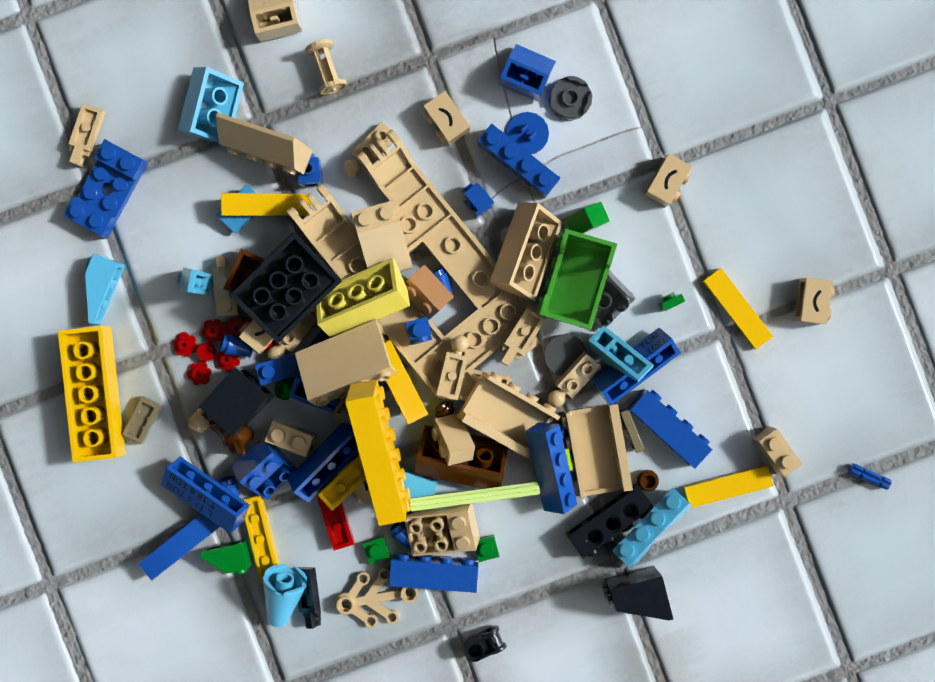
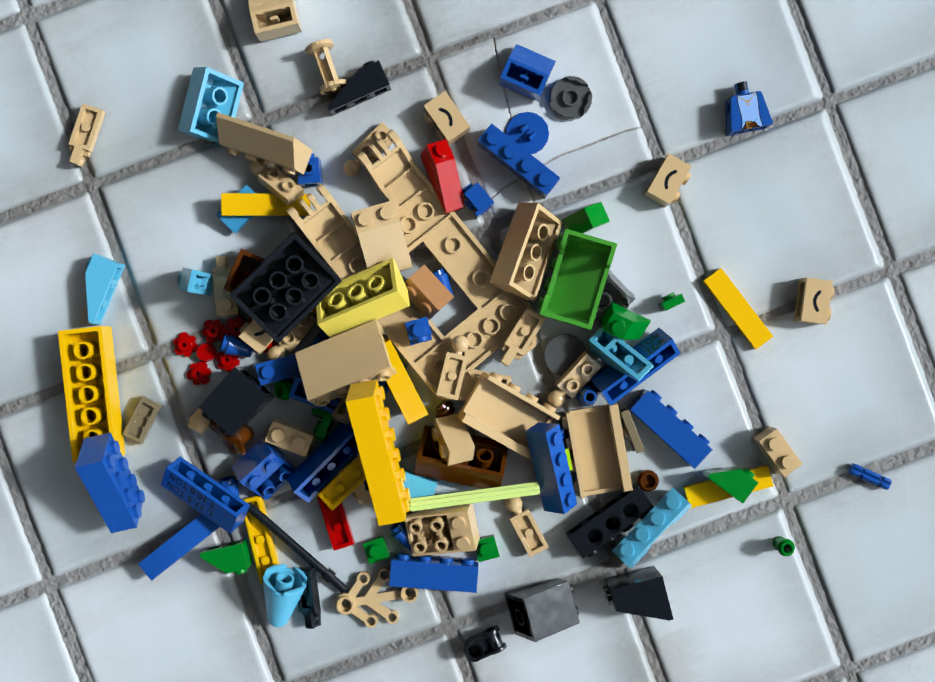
(94, 208): blue piece -> none
(110, 482): none -> blue brick
(277, 182): none -> tan plate
(322, 427): none -> green bracket
(328, 575): none -> black bar
(363, 86): none -> black slope
(443, 175): none -> slope
(526, 527): none -> tan plate
(542, 609): none -> slope
(581, 395): none -> blue cone
(624, 323): none -> green slope
(733, 481): none -> green slope
(746, 111): none -> torso
(784, 546): none -> green pin

